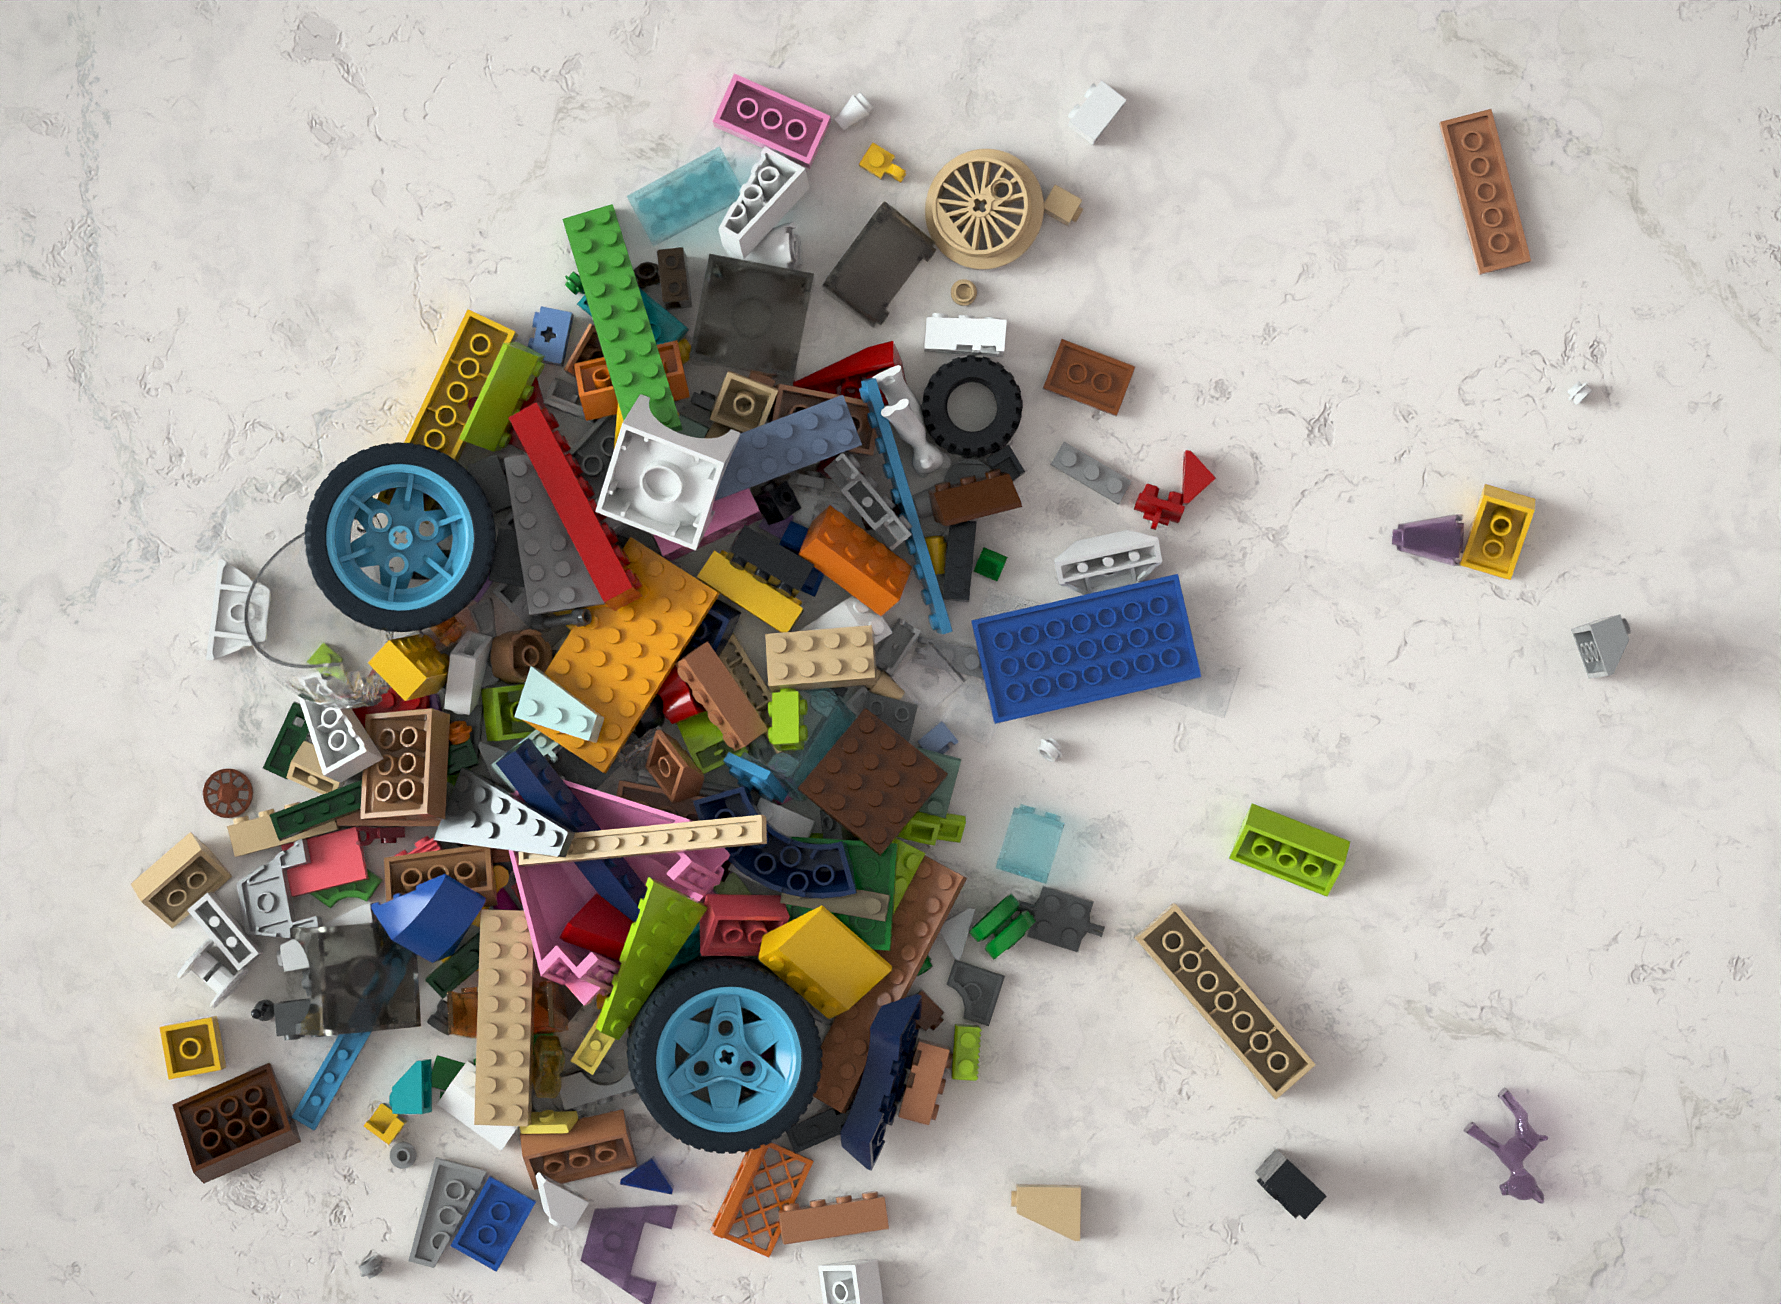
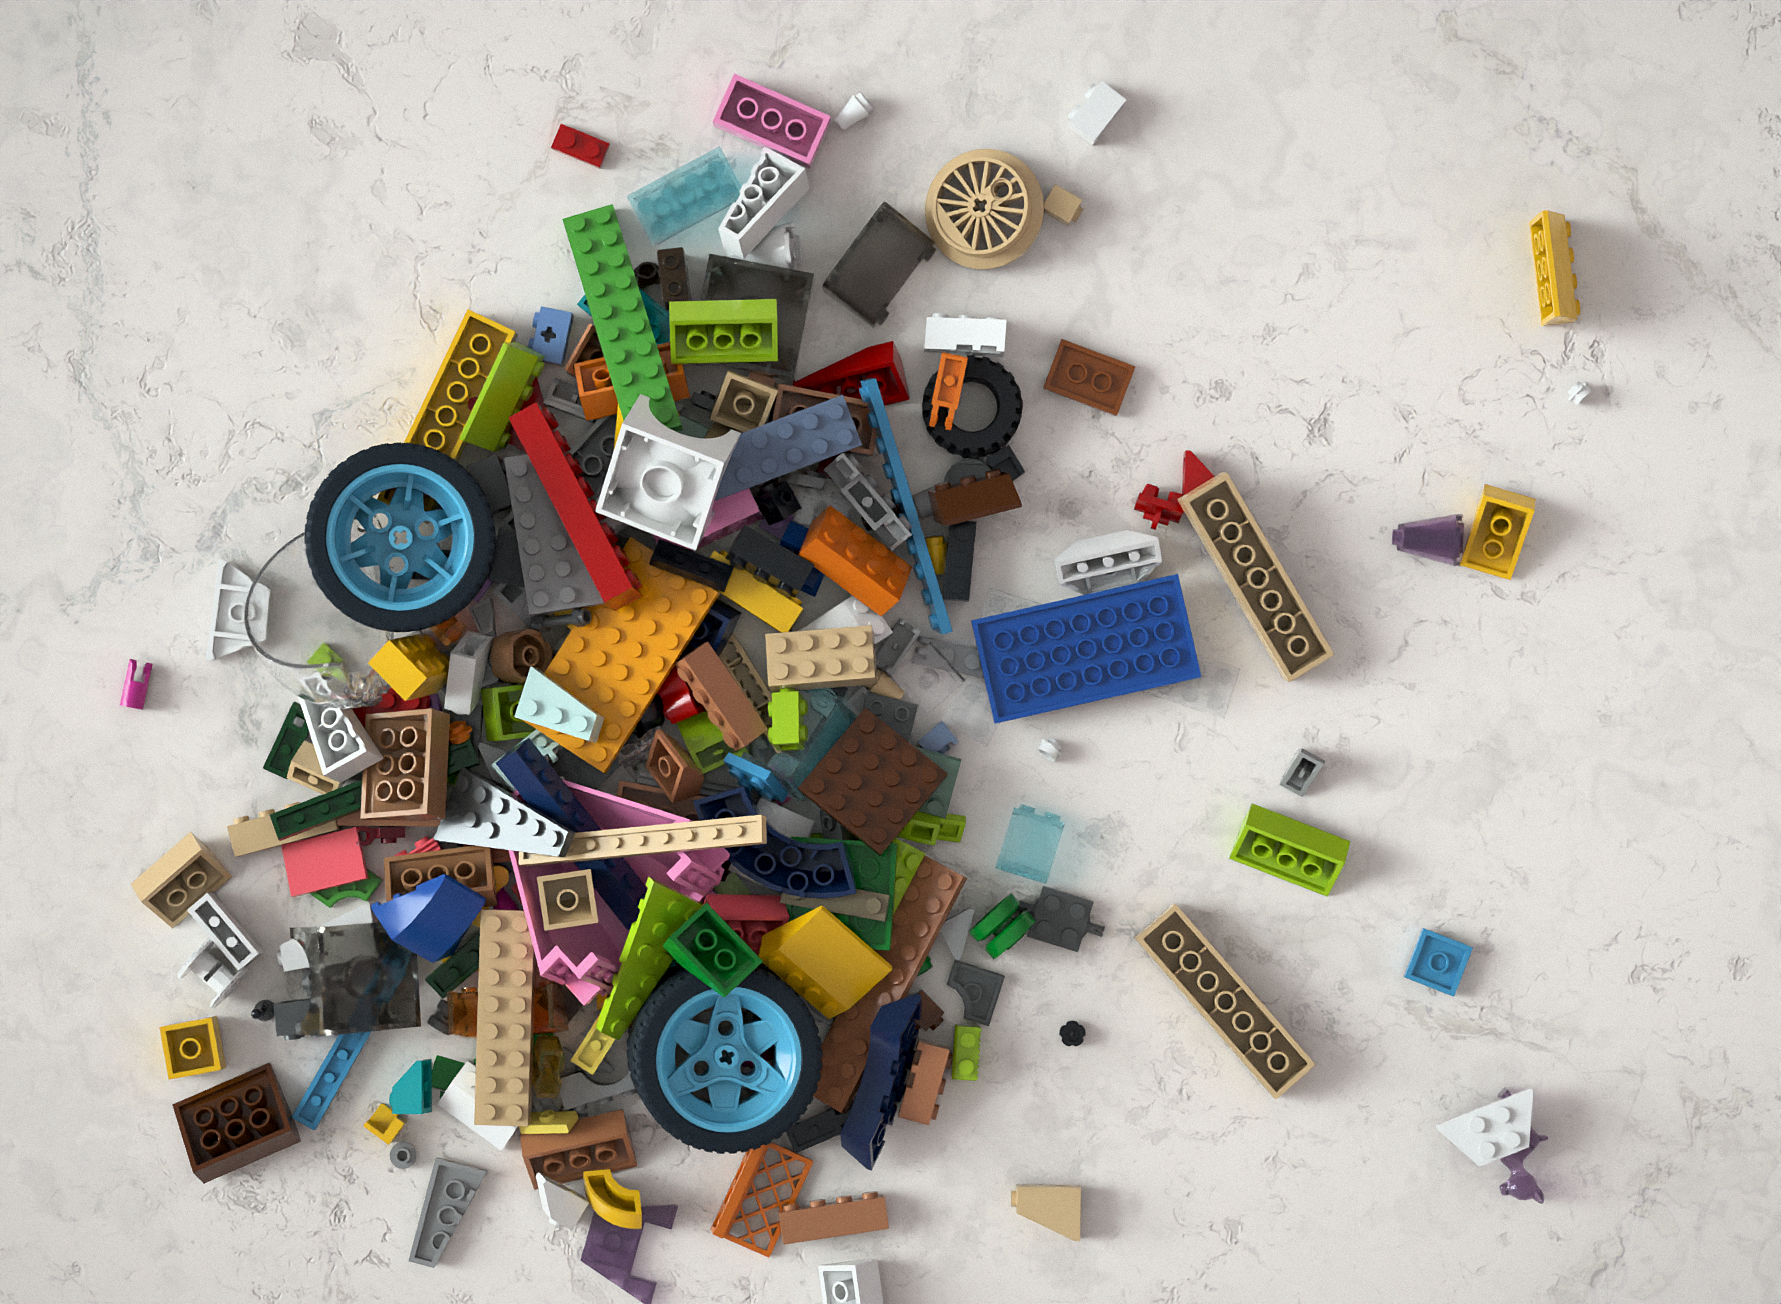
(133, 691): none -> dark pink hinge
(228, 793): copper wheel -> none
(267, 895): light grey wing -> none
(371, 1267): light grey plate -> none
(493, 1223): blue plate -> none
(567, 899): none -> tan slope
(574, 283): green plate -> none
(580, 146): none -> red plate
(598, 928): red slope -> none
(611, 1200): none -> yellow brick
(648, 1176): clear blue slope -> none
(691, 565): none -> black plate
(712, 951): none -> green slope
(723, 331): none -> lime slope
(879, 161): yellow plate -> none
(907, 417): white animal -> none
(948, 387): none -> orange hinge
(963, 292): tan plate -> none
(990, 564): green plate -> none
(1074, 1040): none -> black plate
(1091, 473): light grey plate -> none
(1255, 577): none -> tan brick
(1289, 1185): black brick -> none
(1301, 772): none -> light grey slope
(1438, 962): none -> dark azure plate
(1485, 191): nougat plate -> none
(1492, 1129): none -> white wing
(1553, 268): none -> yellow slope
(1602, 644): light grey slope -> none

